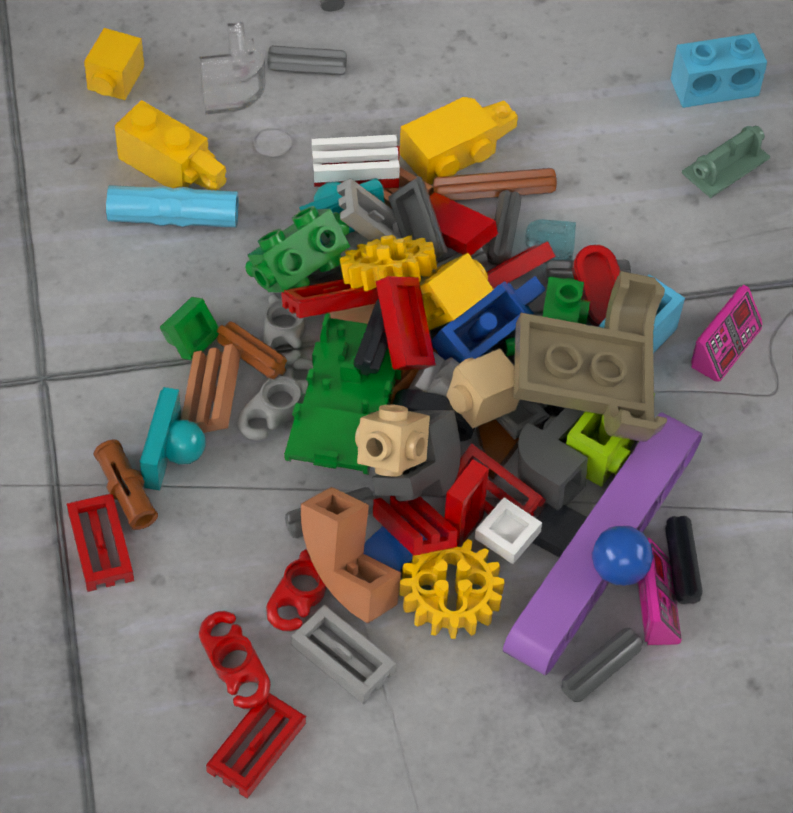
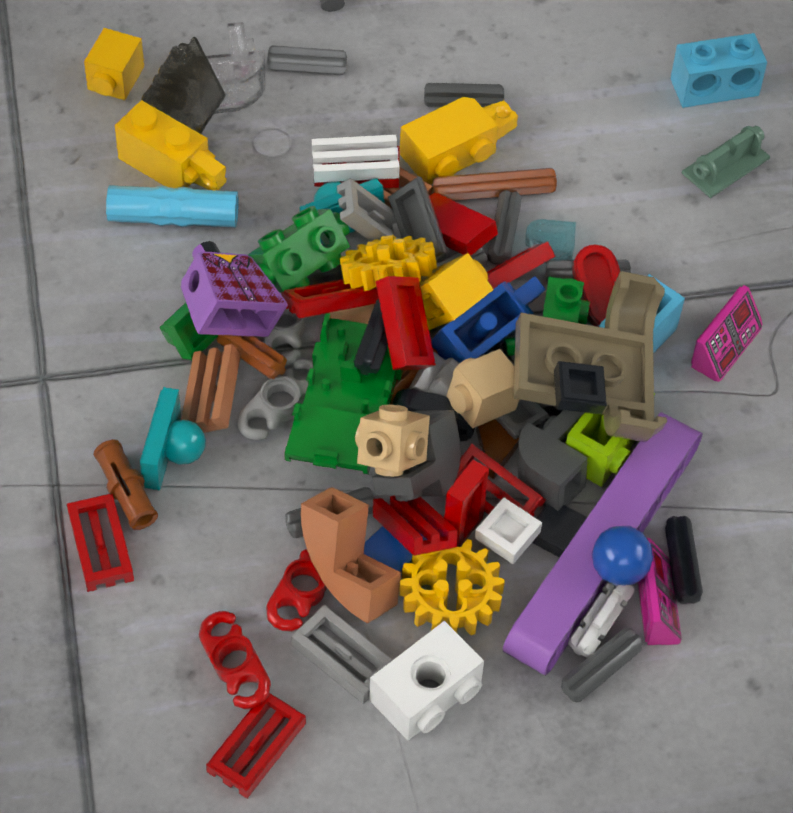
(186, 87): none -> clear smoke hinge
(230, 294): none -> medium lavender torso
(435, 657): none -> white brick
(444, 93): none -> dark grey axle
(580, 387): none -> black tile
(600, 619): none -> white axle

